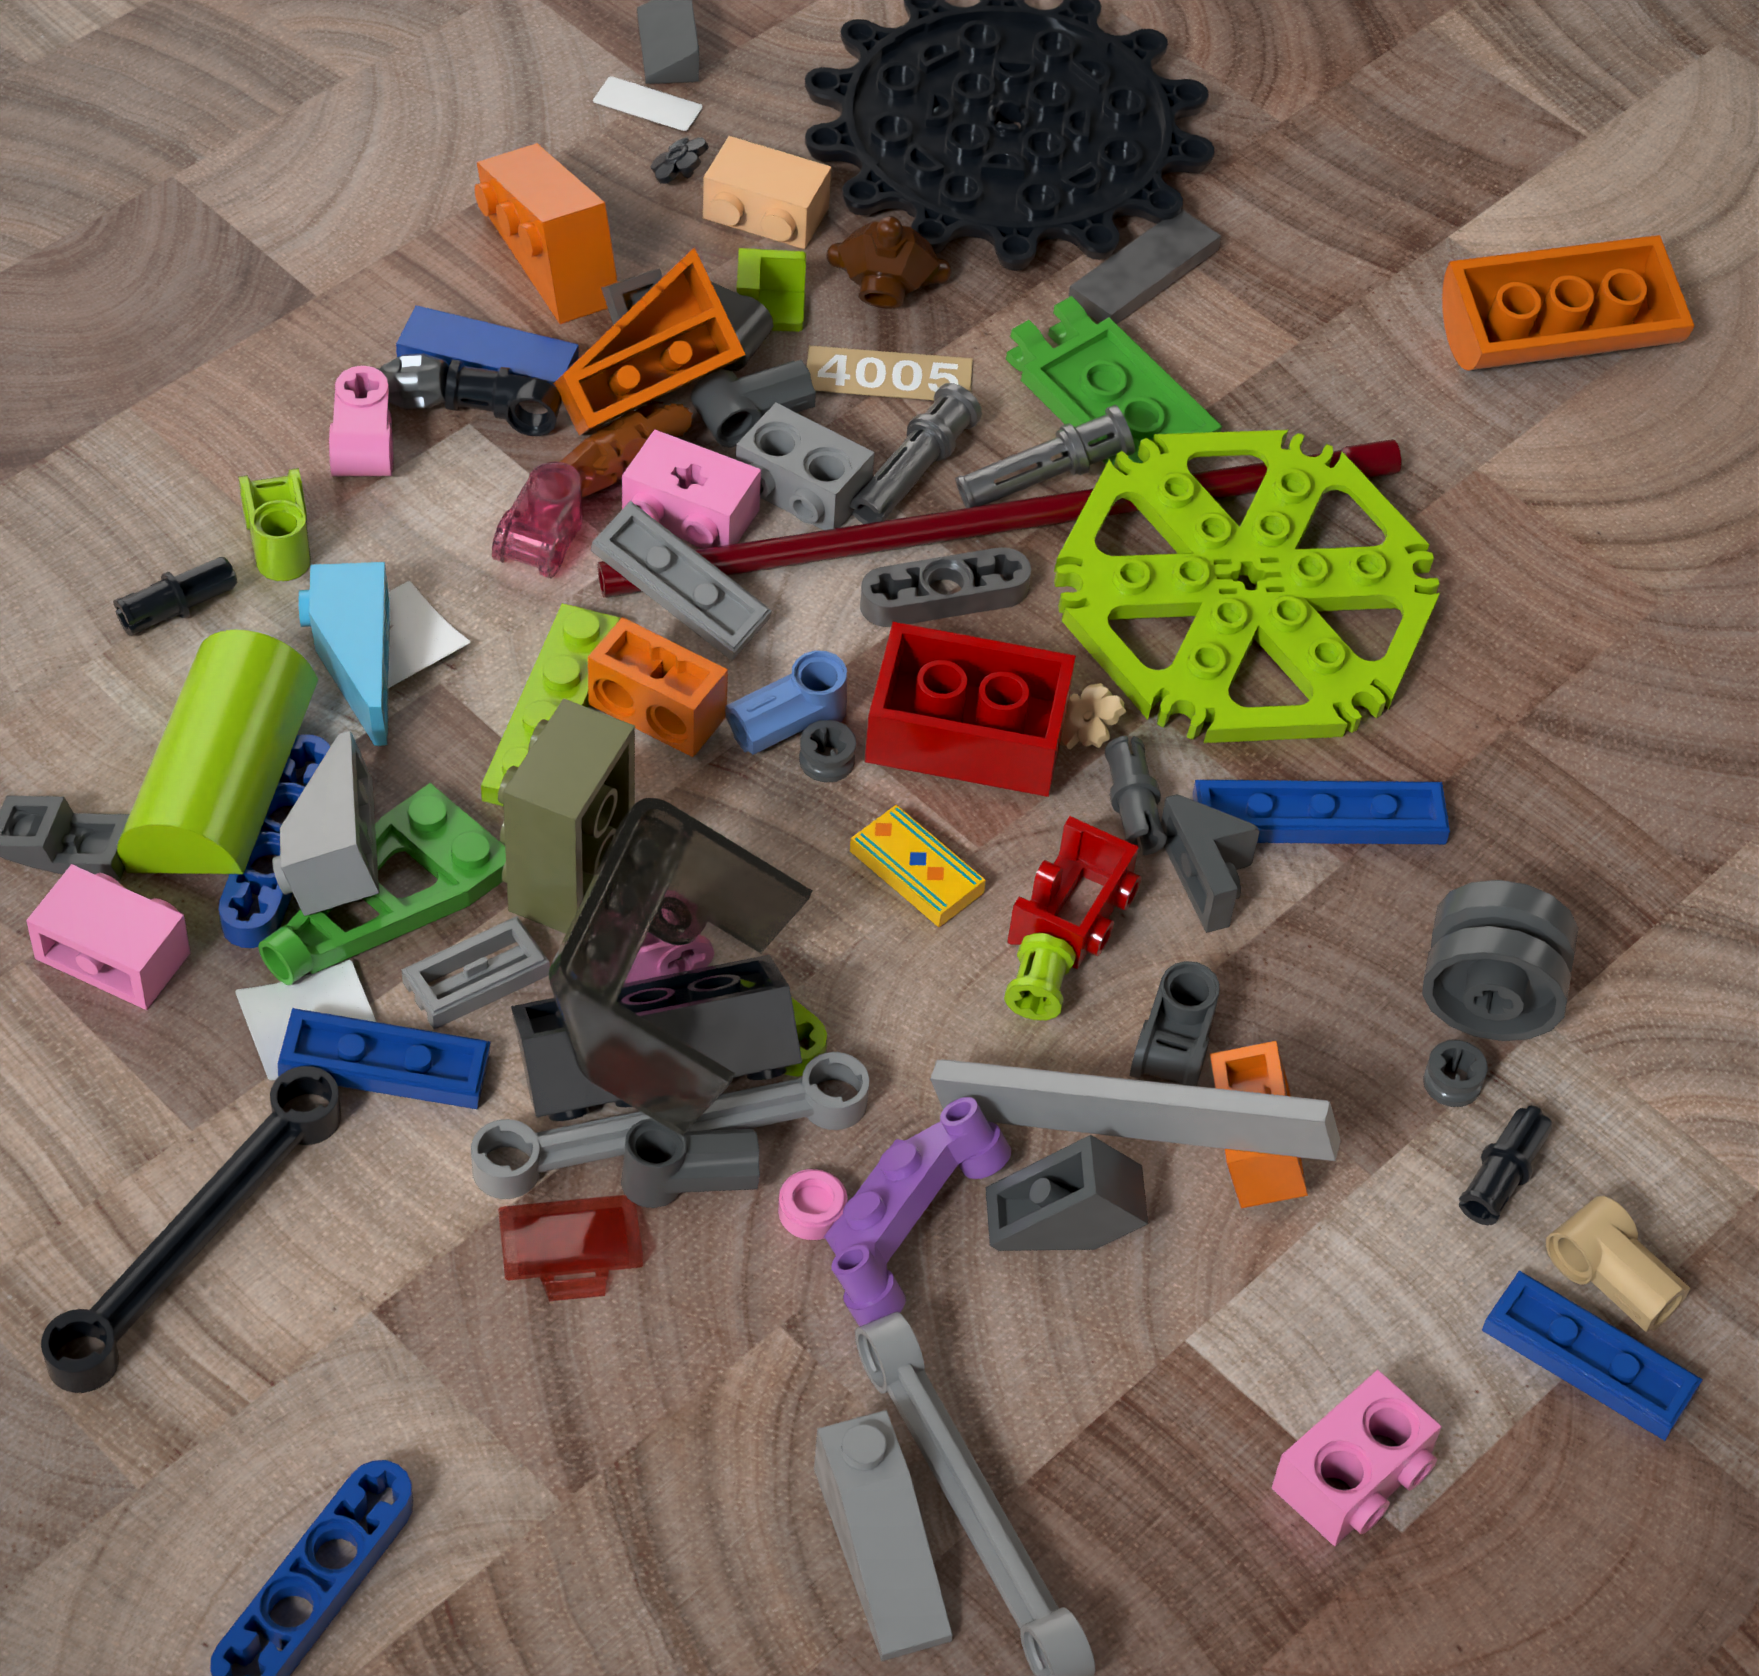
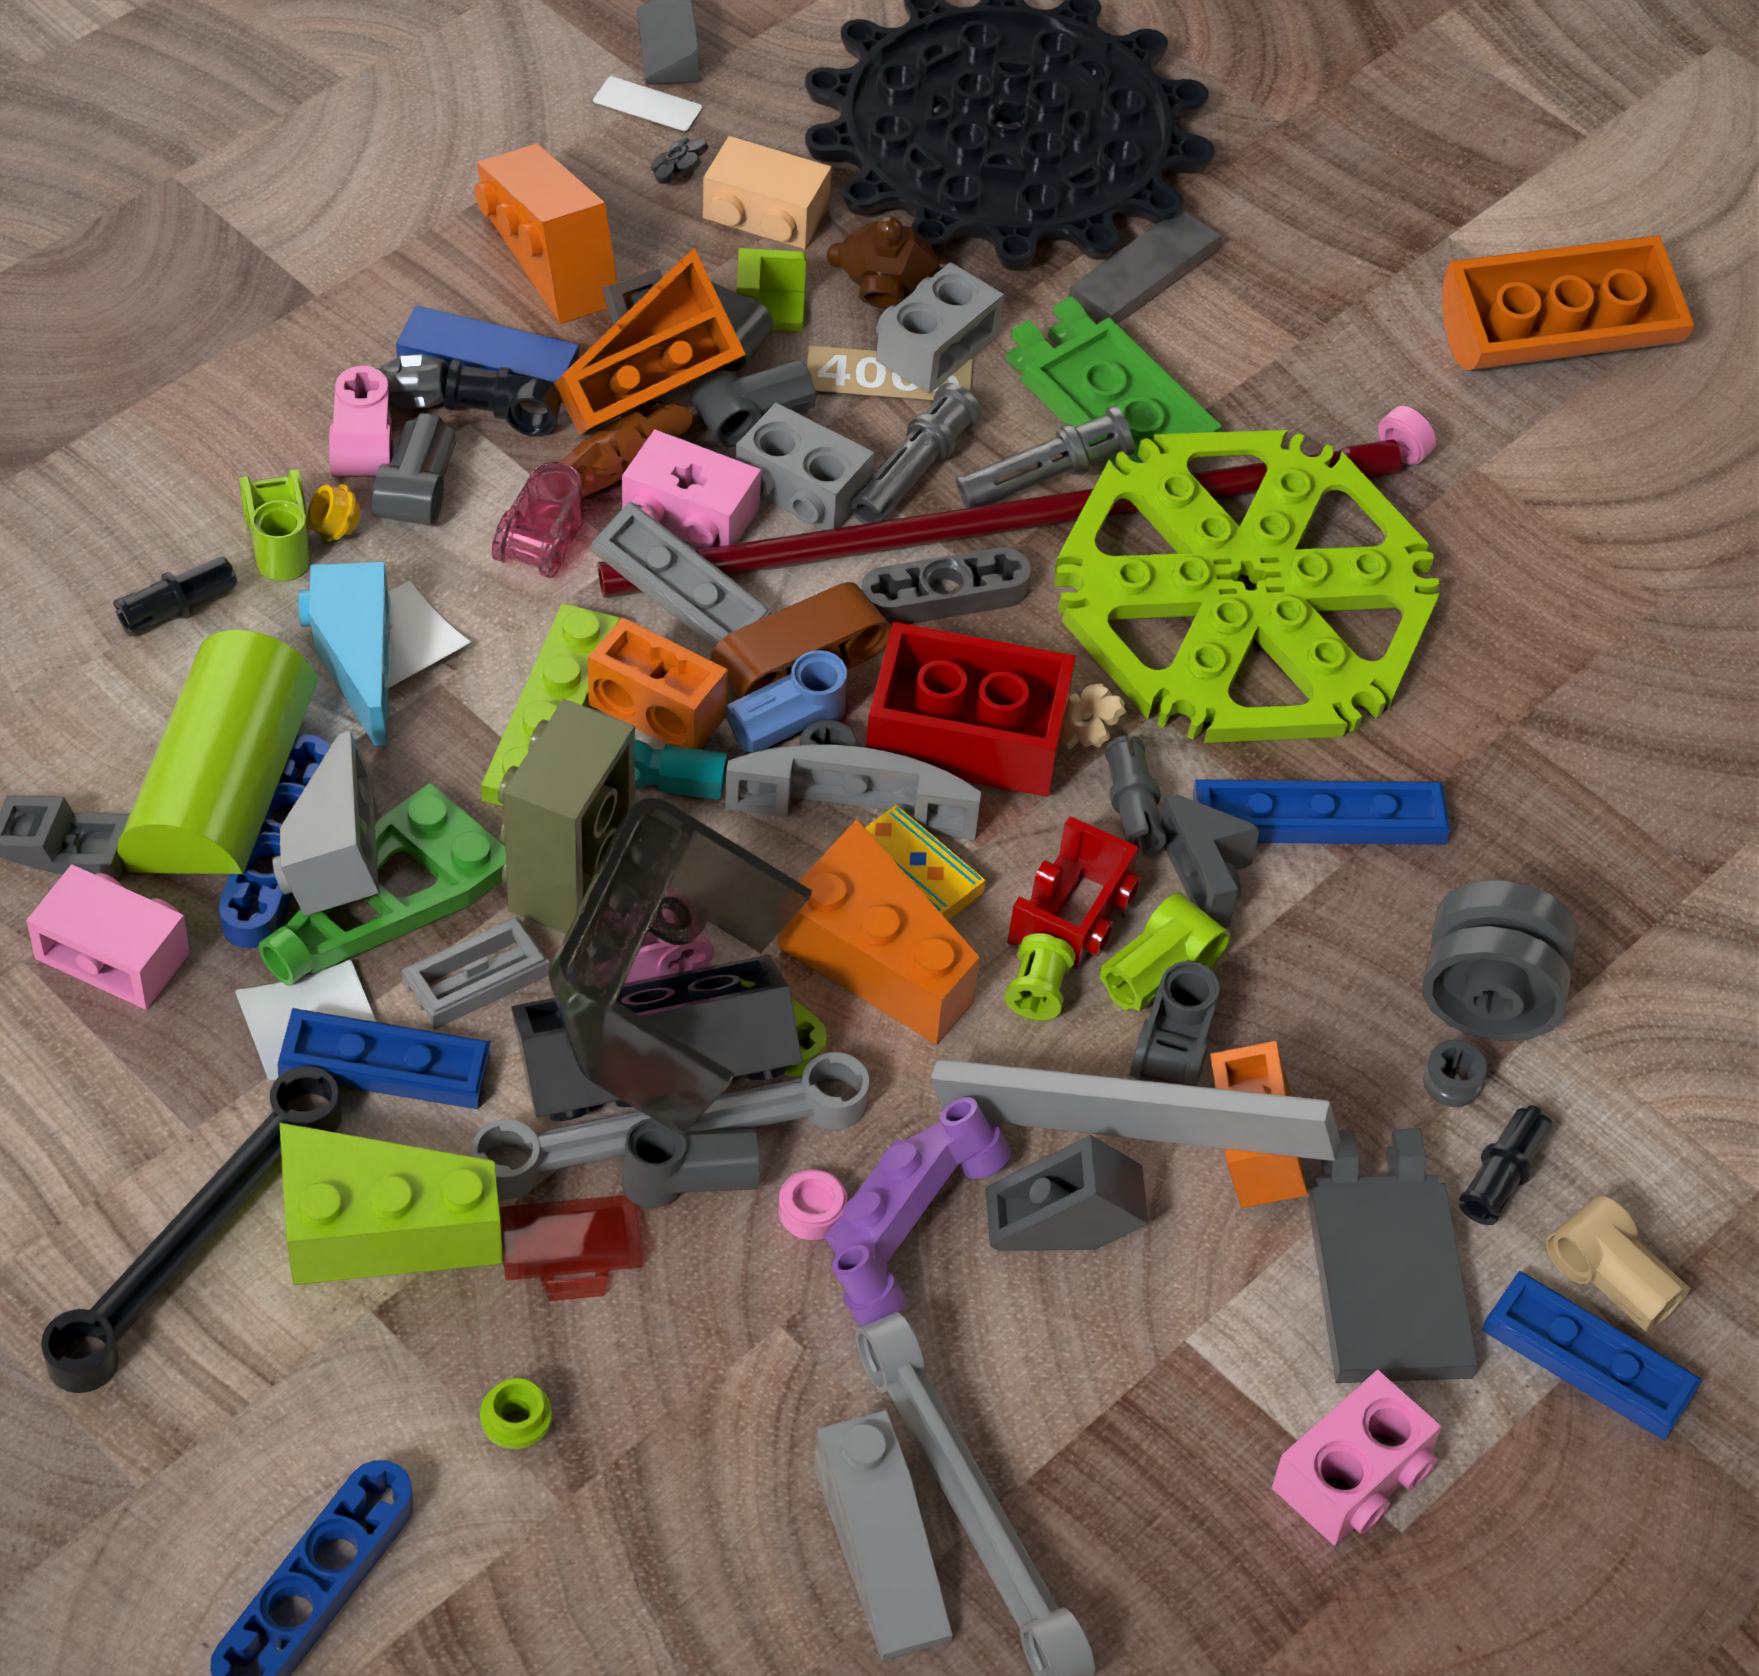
(333, 512): none -> yellow plate
(383, 1207): none -> lime wedge
(414, 480): none -> dark grey piece
(513, 1396): none -> lime plate
(681, 770): none -> teal bar
(830, 621): none -> dark orange beam
(853, 776): none -> light grey slope
(882, 937): none -> orange wedge
(938, 327): none -> light grey brick
(1172, 935): none -> lime piece
(1390, 1268): none -> dark grey tile
(1411, 433): none -> bright pink tile

